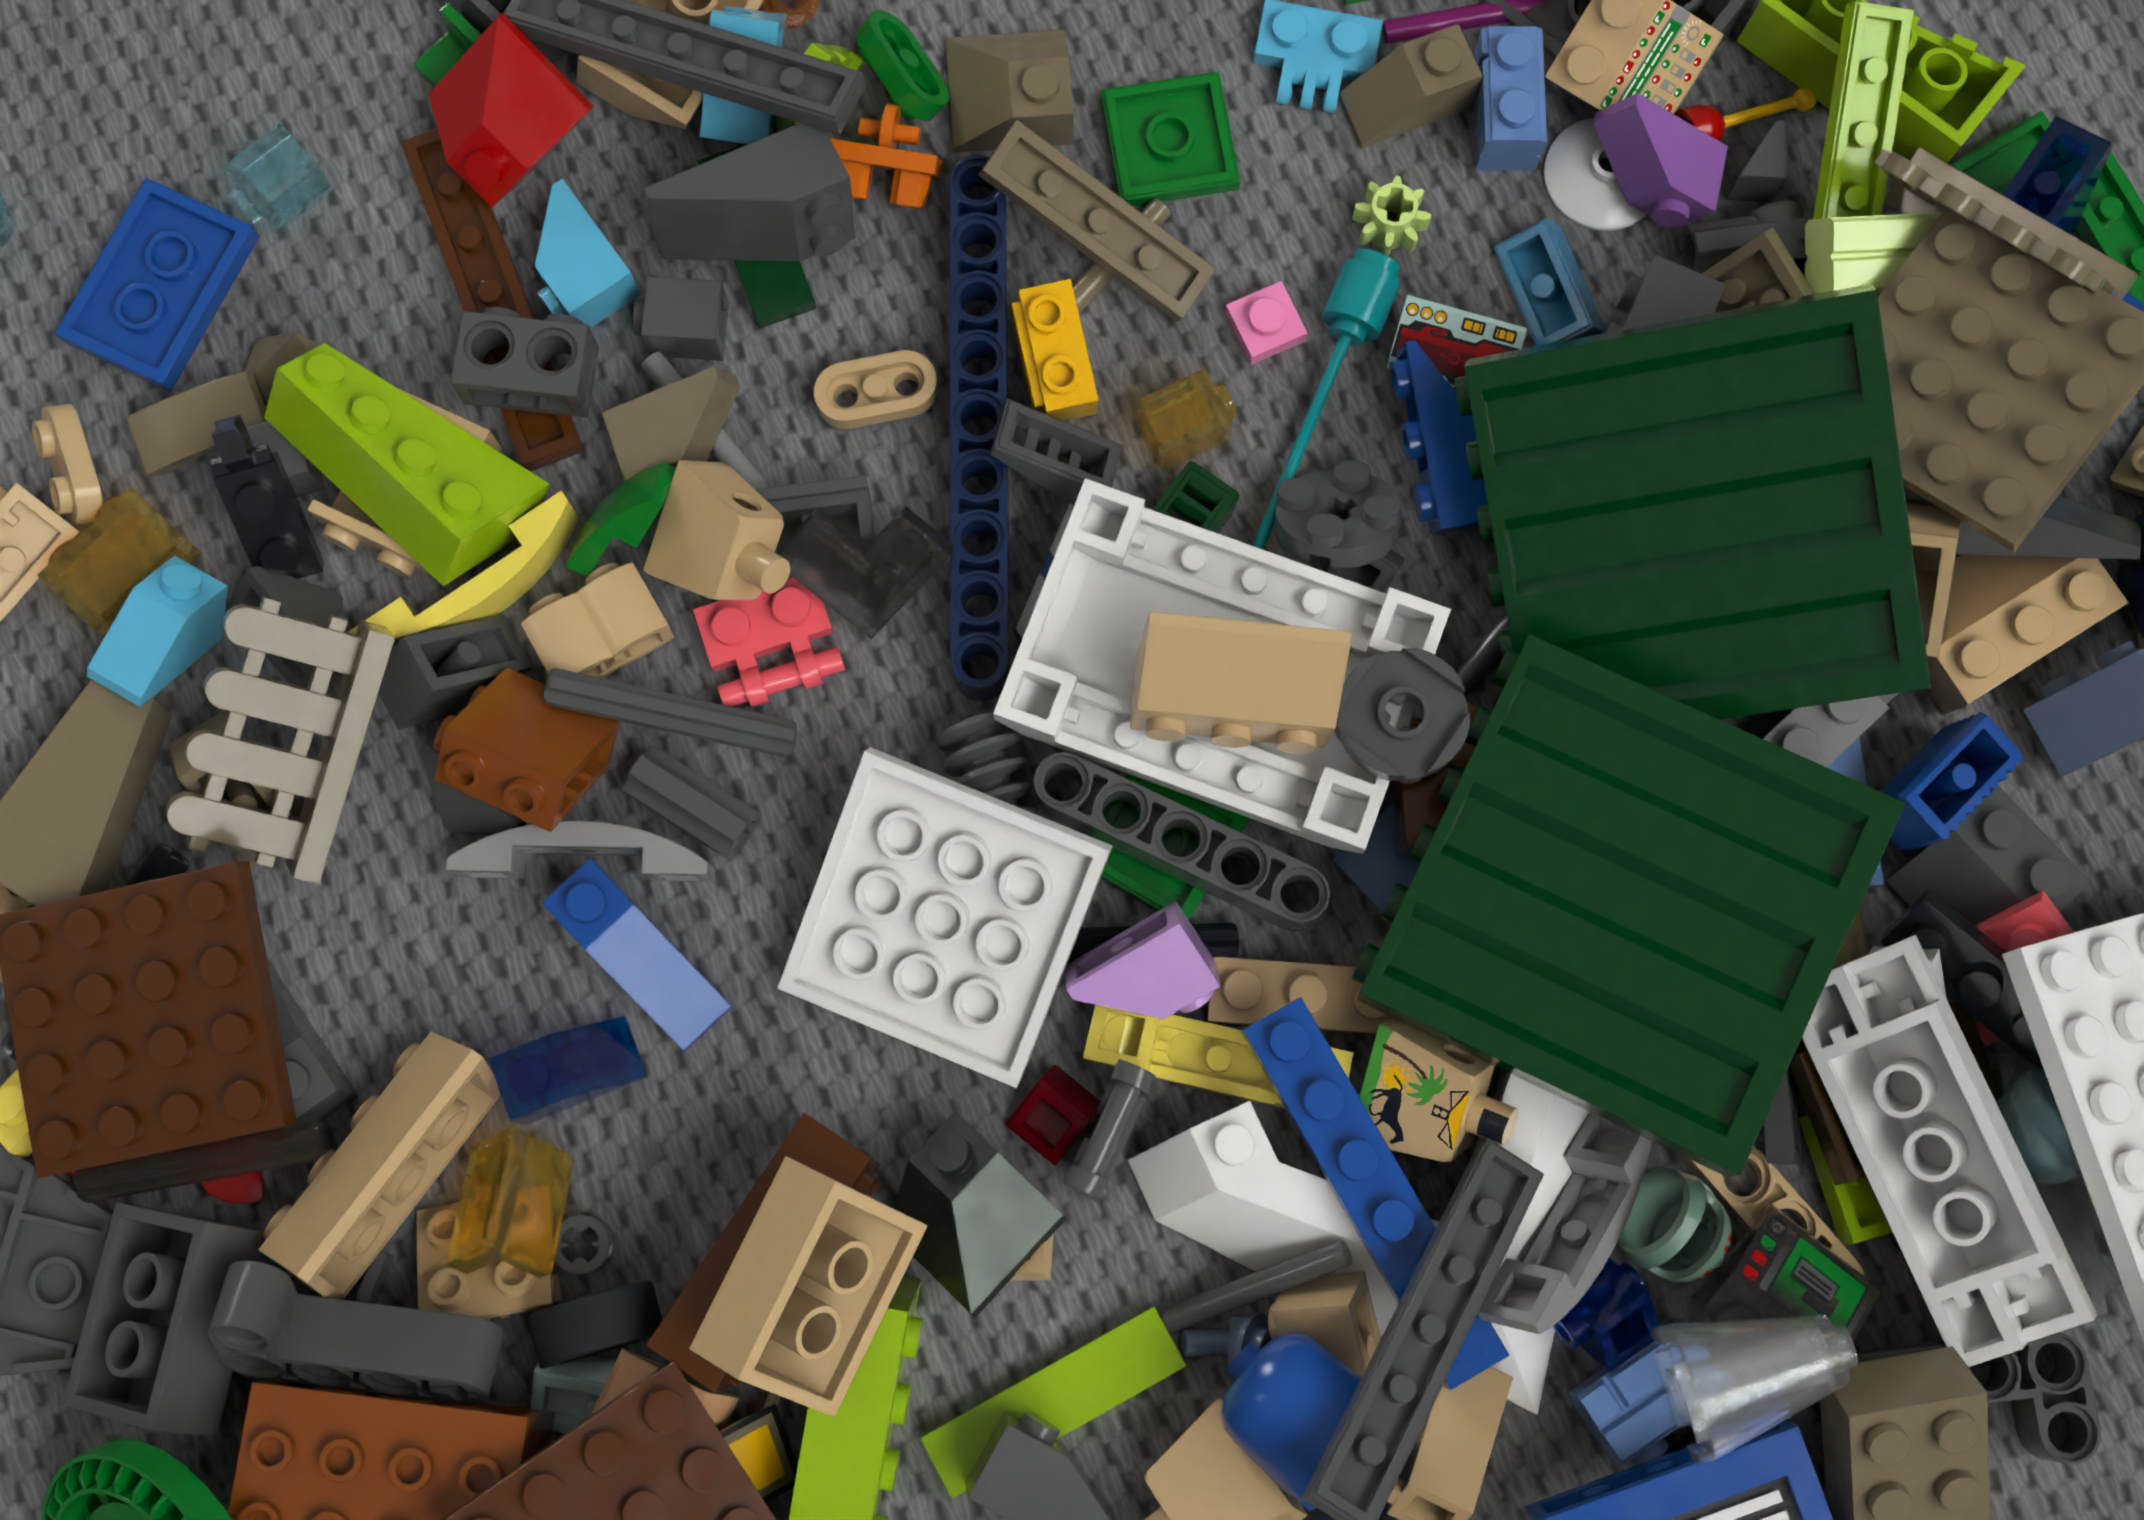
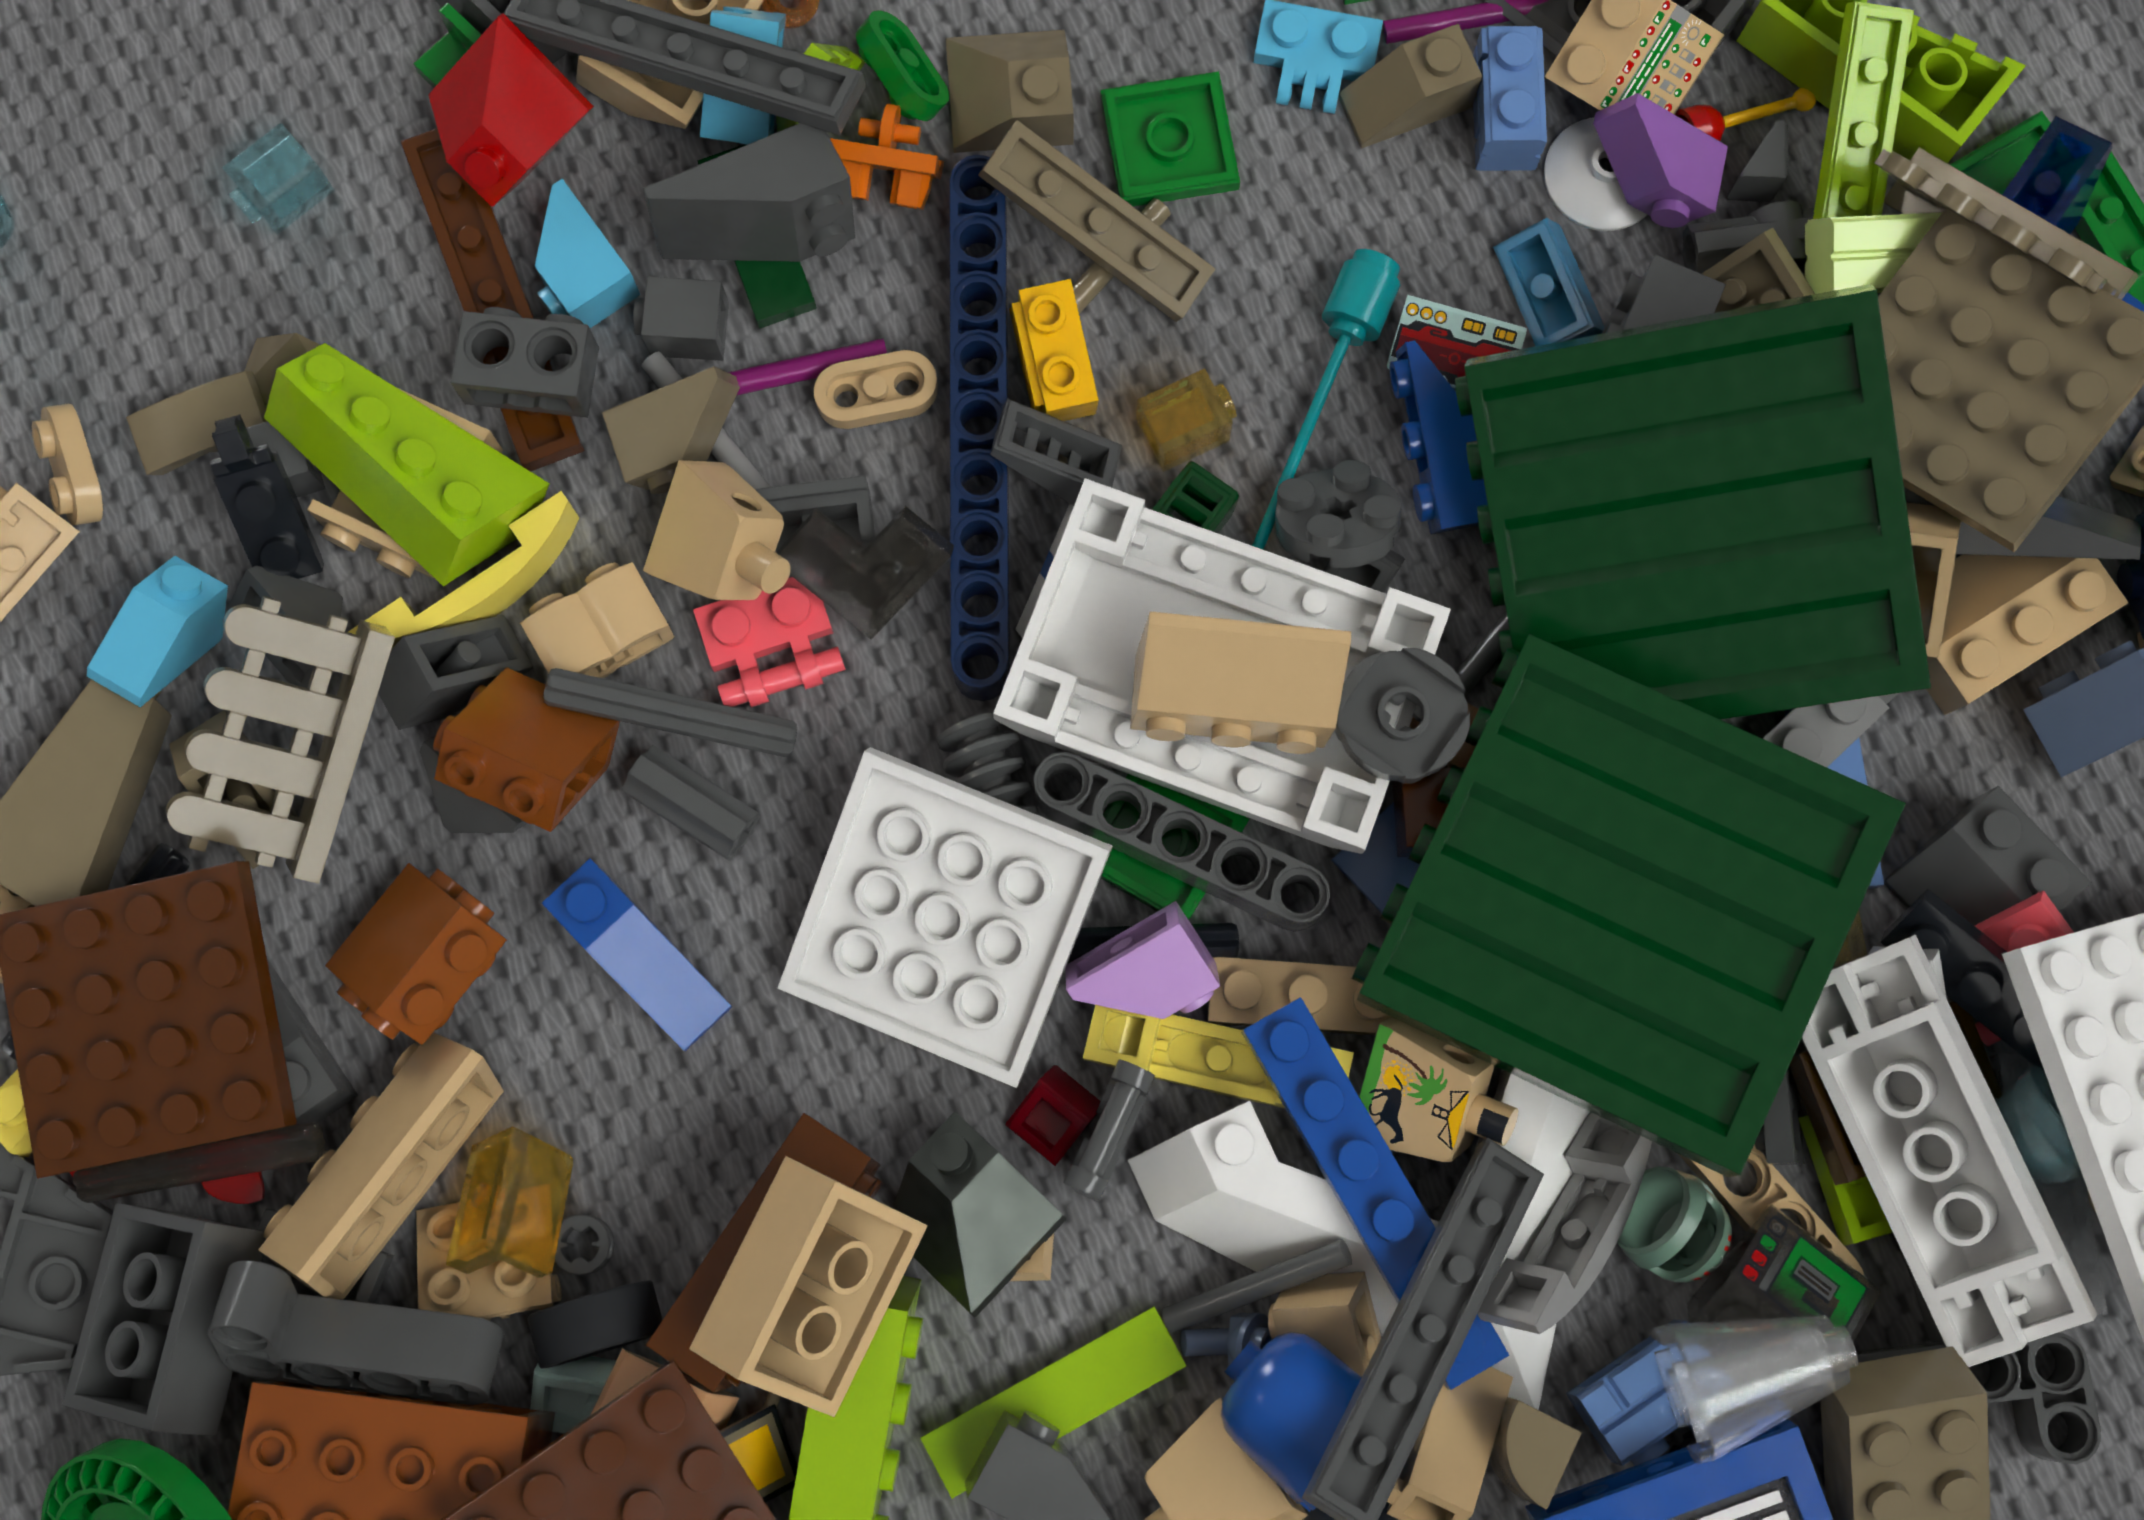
(113, 557): clear yellow brick -> none
(157, 284): blue plate -> none
(416, 954): none -> dark orange brick
(505, 852): light grey slope -> none
(567, 1069): clear blue slope -> none
(622, 514): green slope -> none
(802, 367): none -> magenta bar
(1266, 322): bright pink plate -> none
(1386, 233): yellowish green gear -> none
(1531, 1452): none -> dark tan brick
(1611, 1317): clear blue brick -> none
(1950, 780): blue brick -> none

